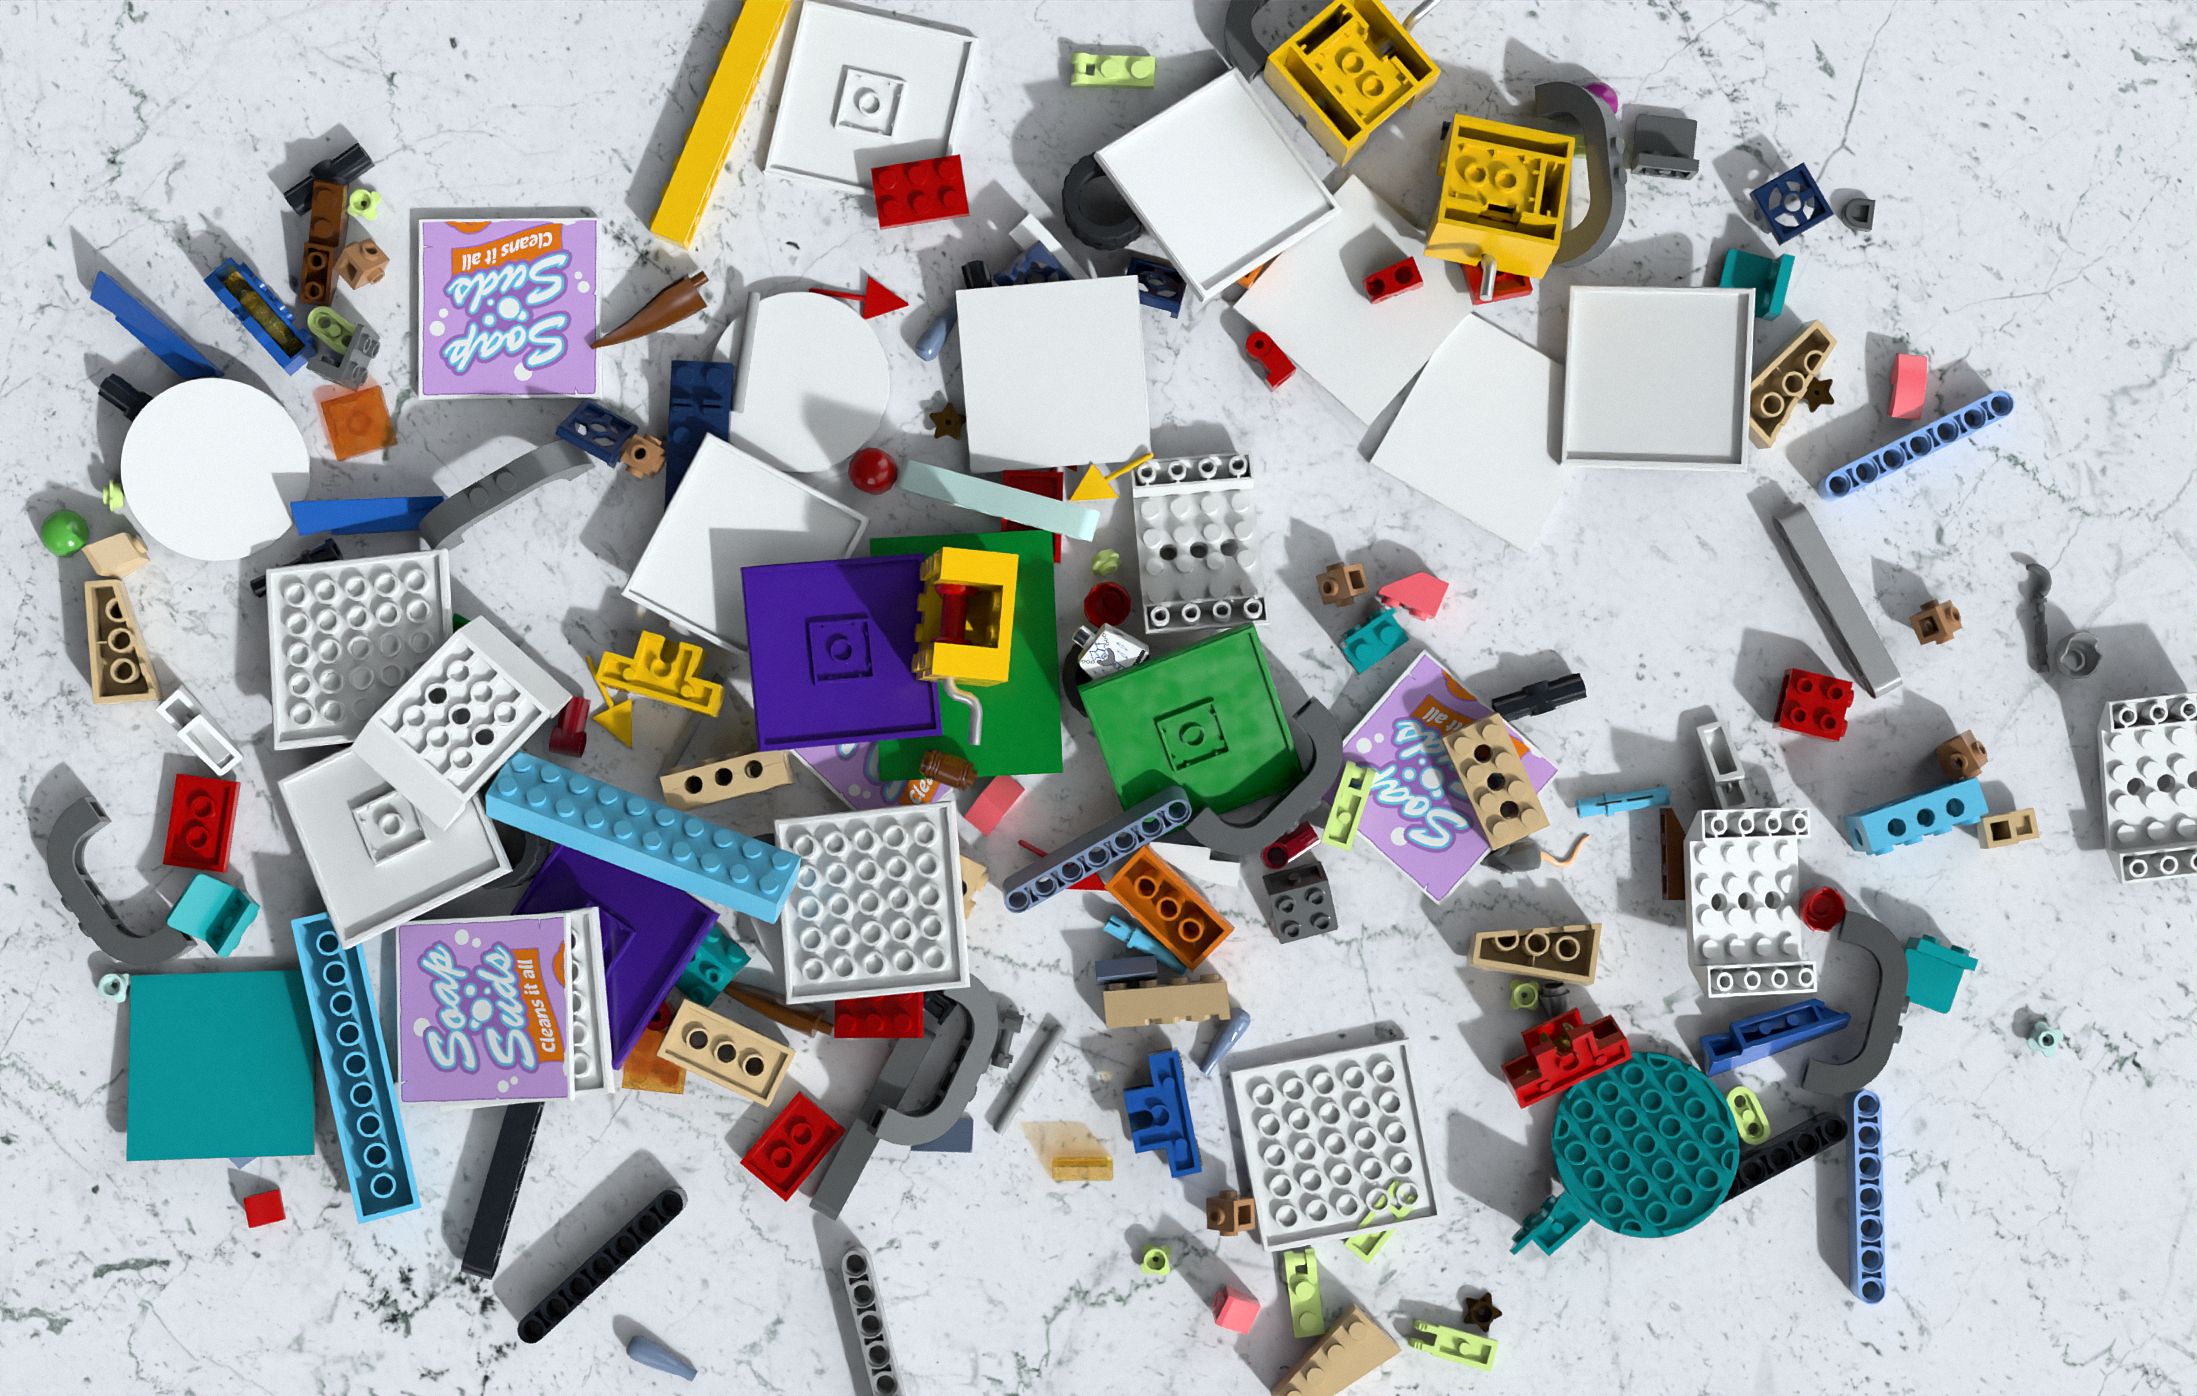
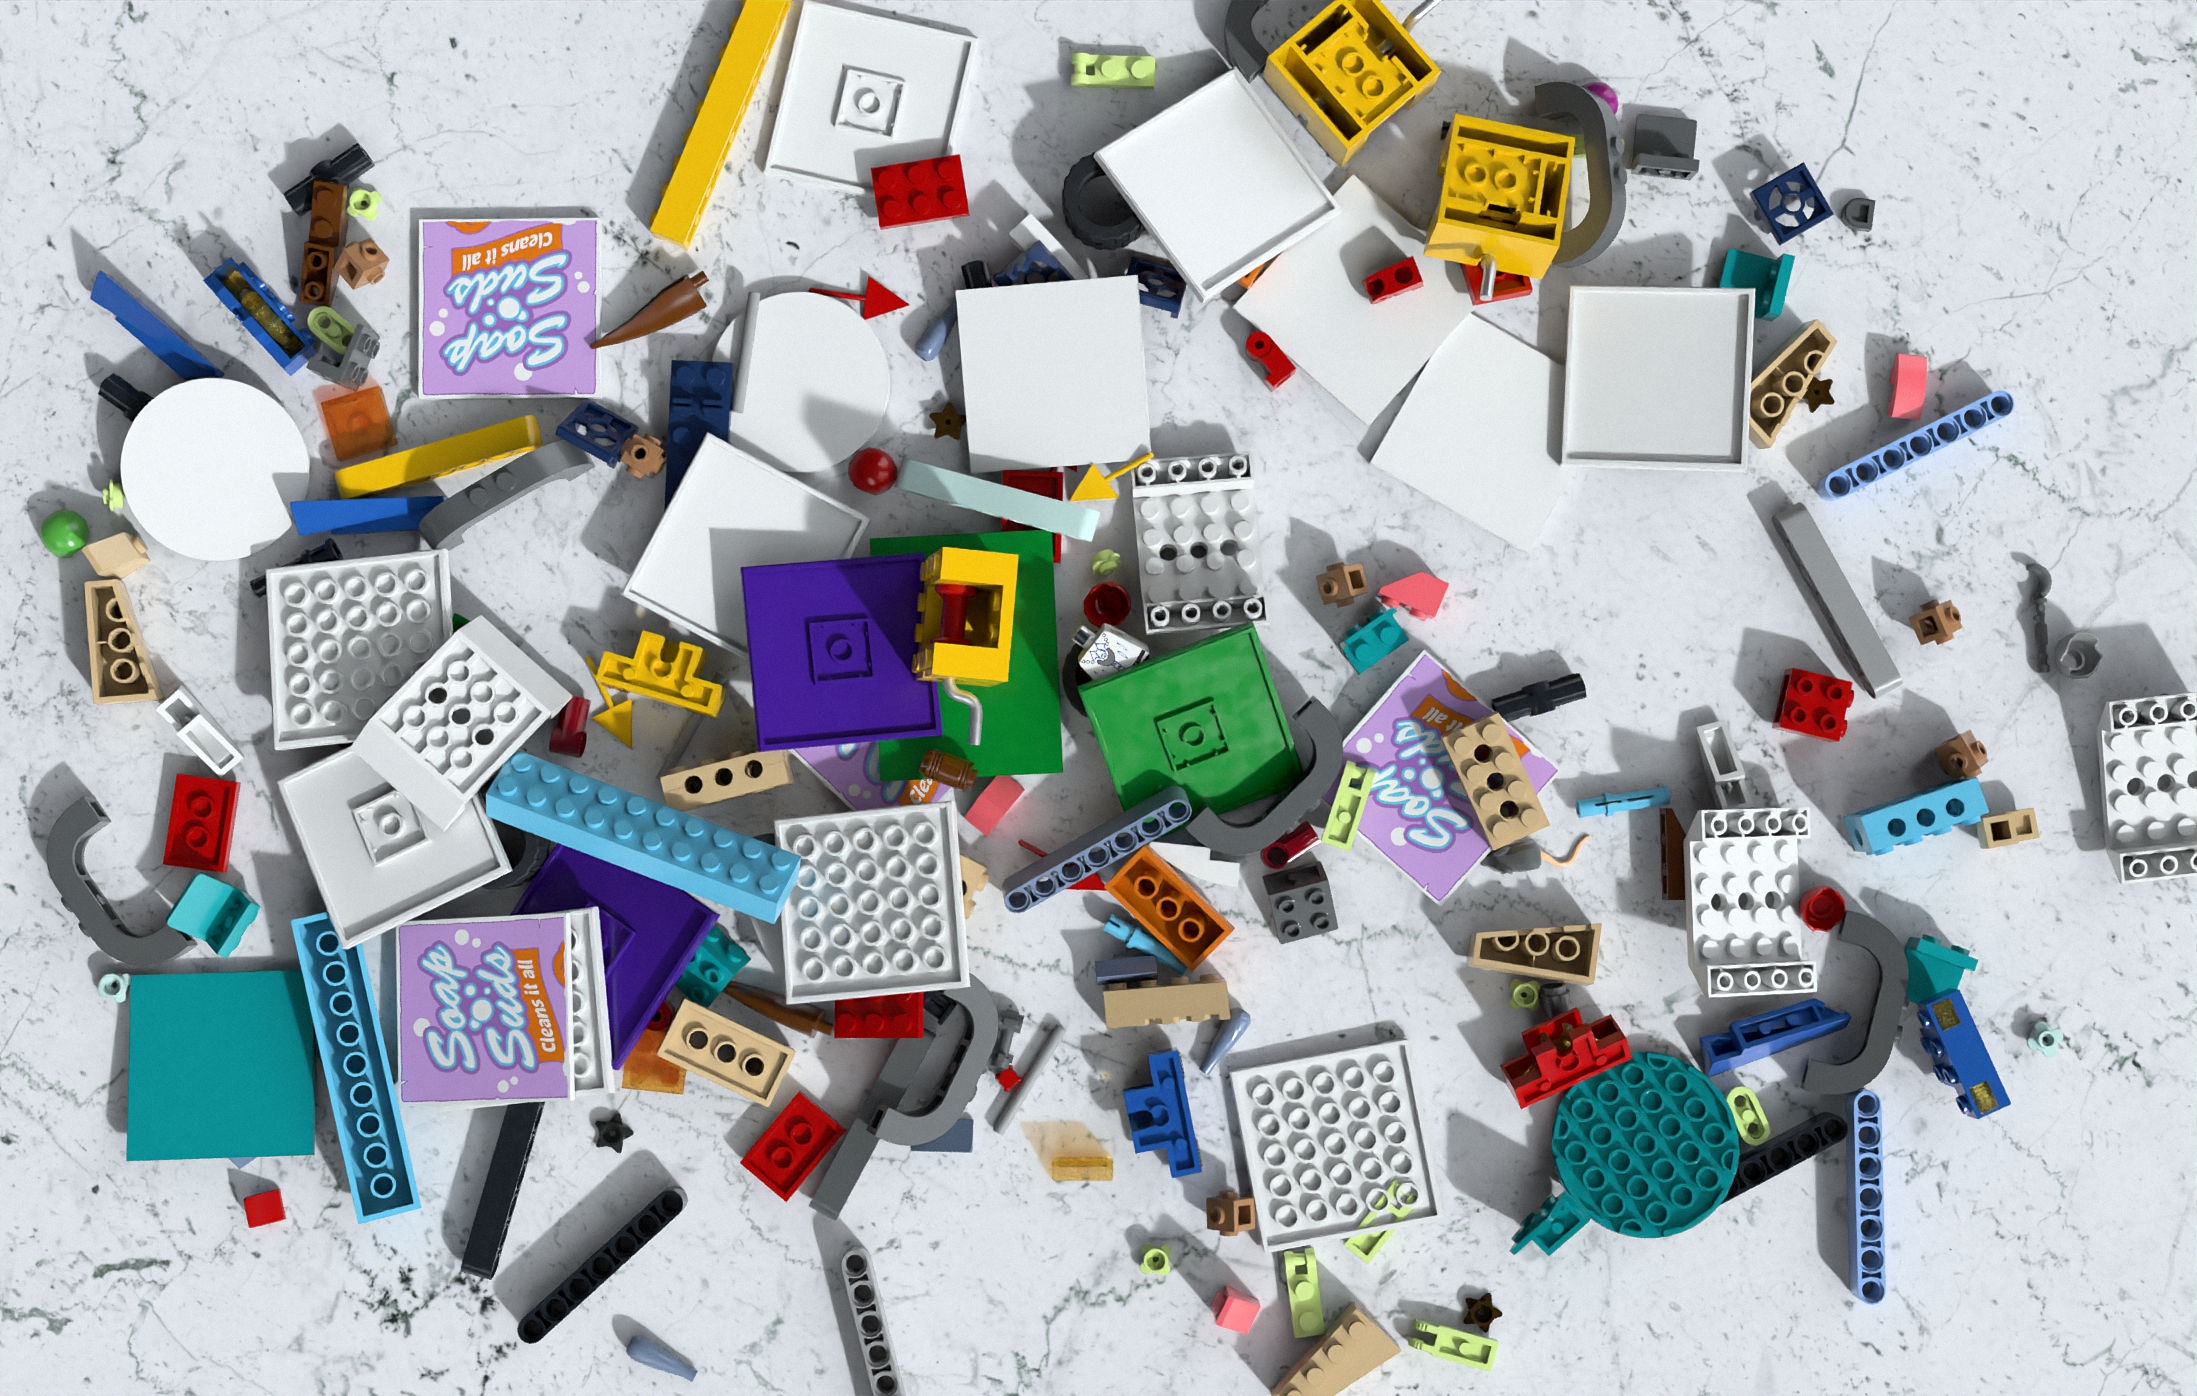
(439, 458): none -> yellow beam
(605, 1137): none -> pearl dark grey plate
(1008, 1078): none -> red piece
(1960, 1054): none -> blue piece

